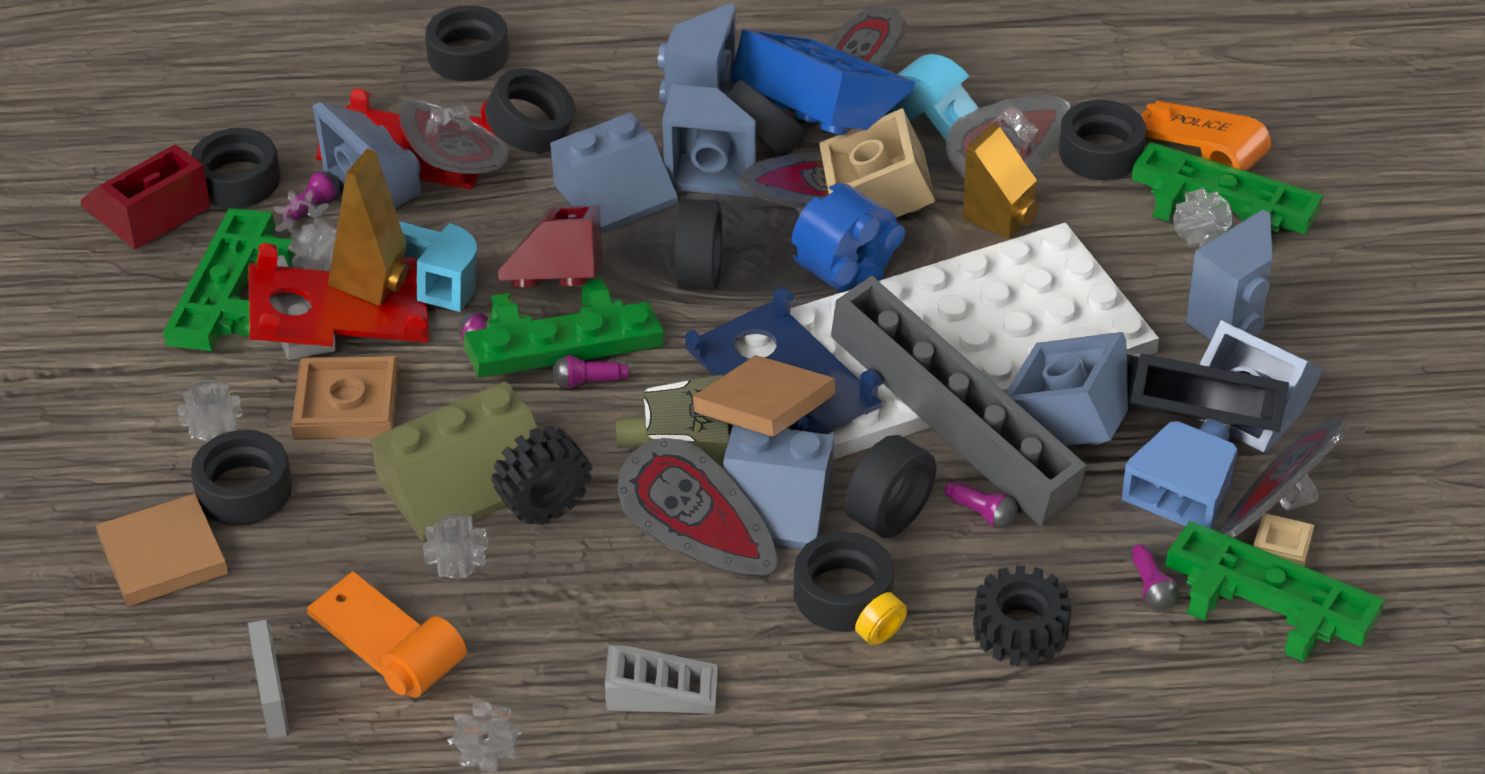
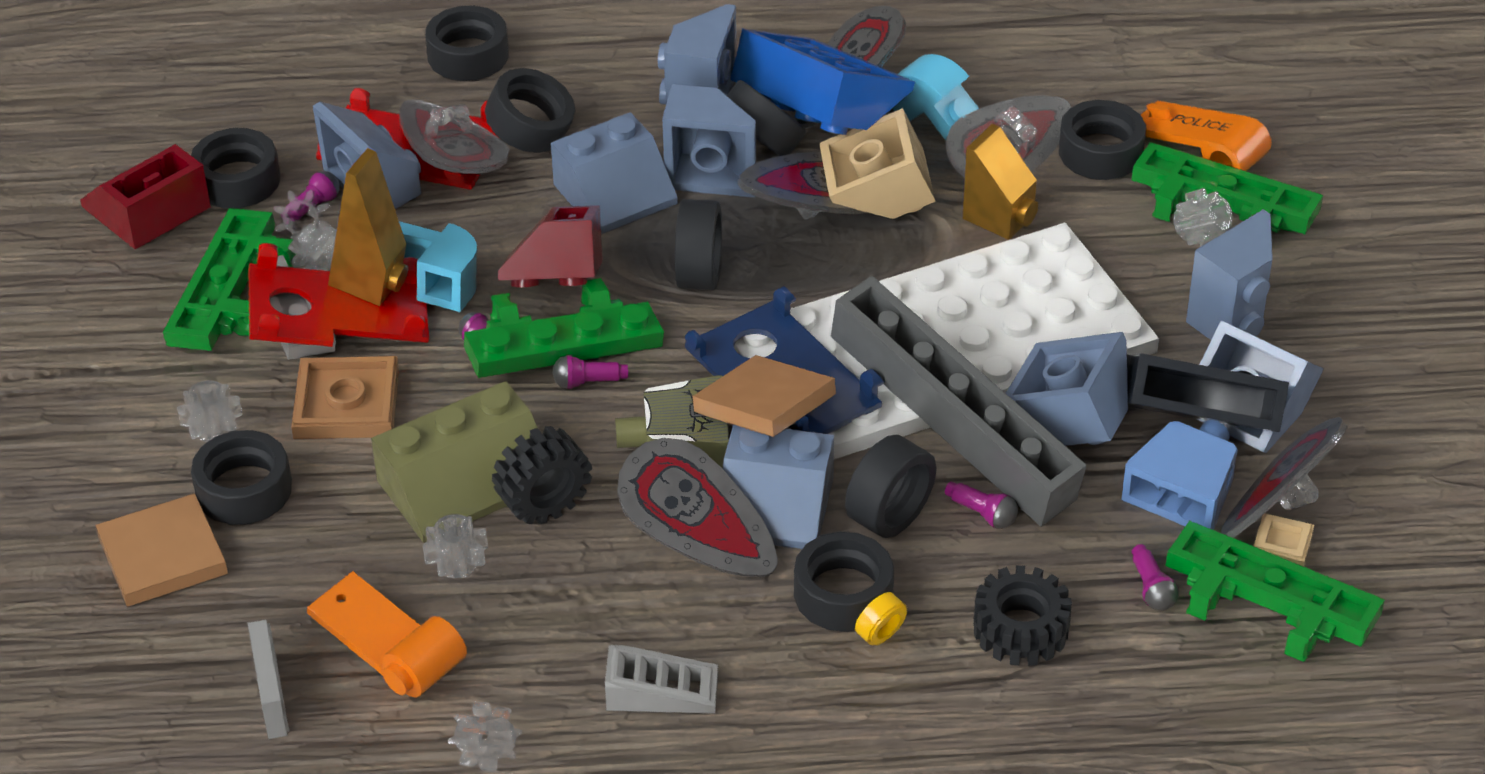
(845, 237): blue brick -> none

